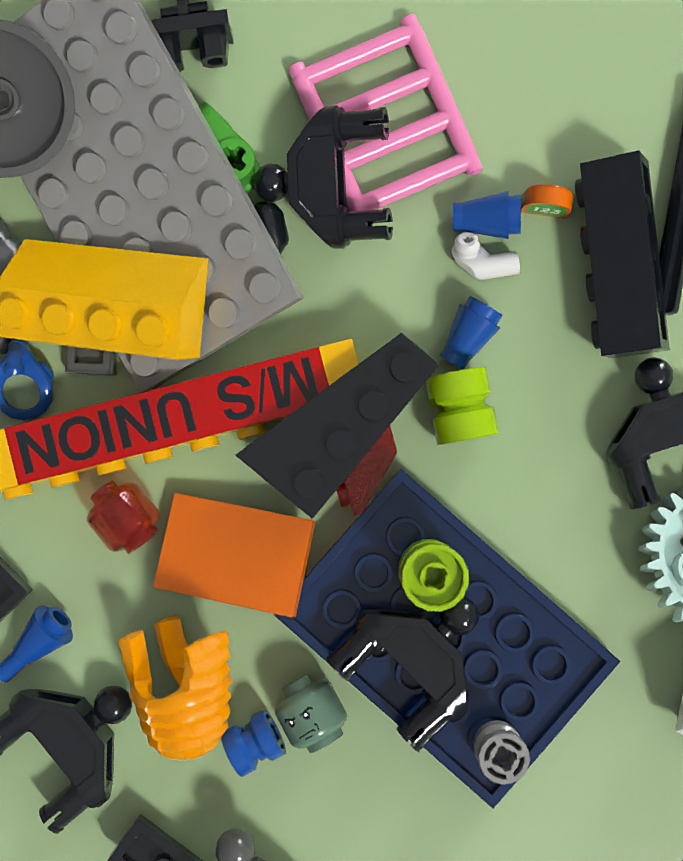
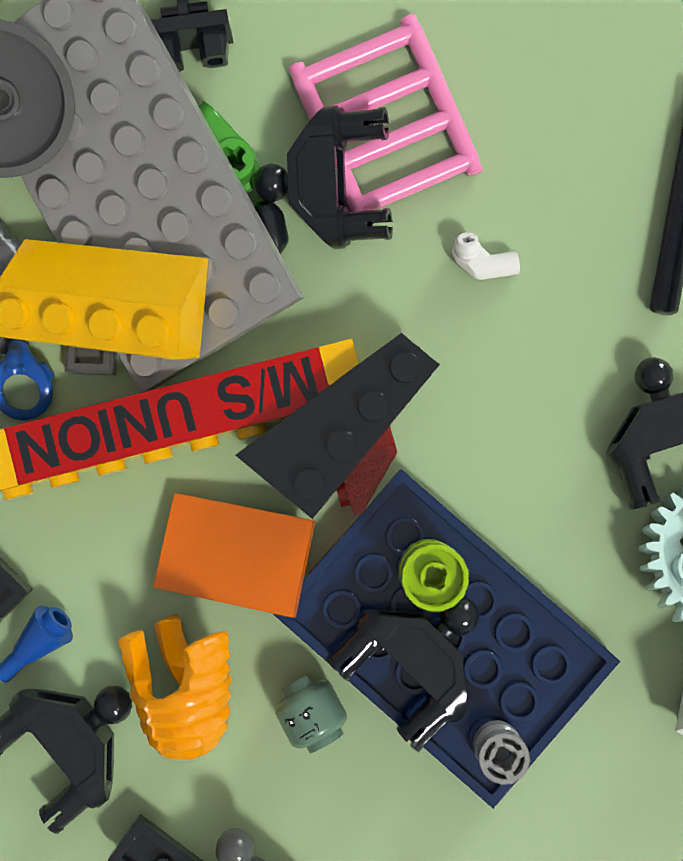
(123, 516): clear red head -> none
(258, 740): blue wheel -> none
(461, 405): lime wheel -> none
(470, 331): blue cone -> none
(489, 216): blue cone -> none
(547, 201): orange tile -> none
(622, 256): black brick -> none

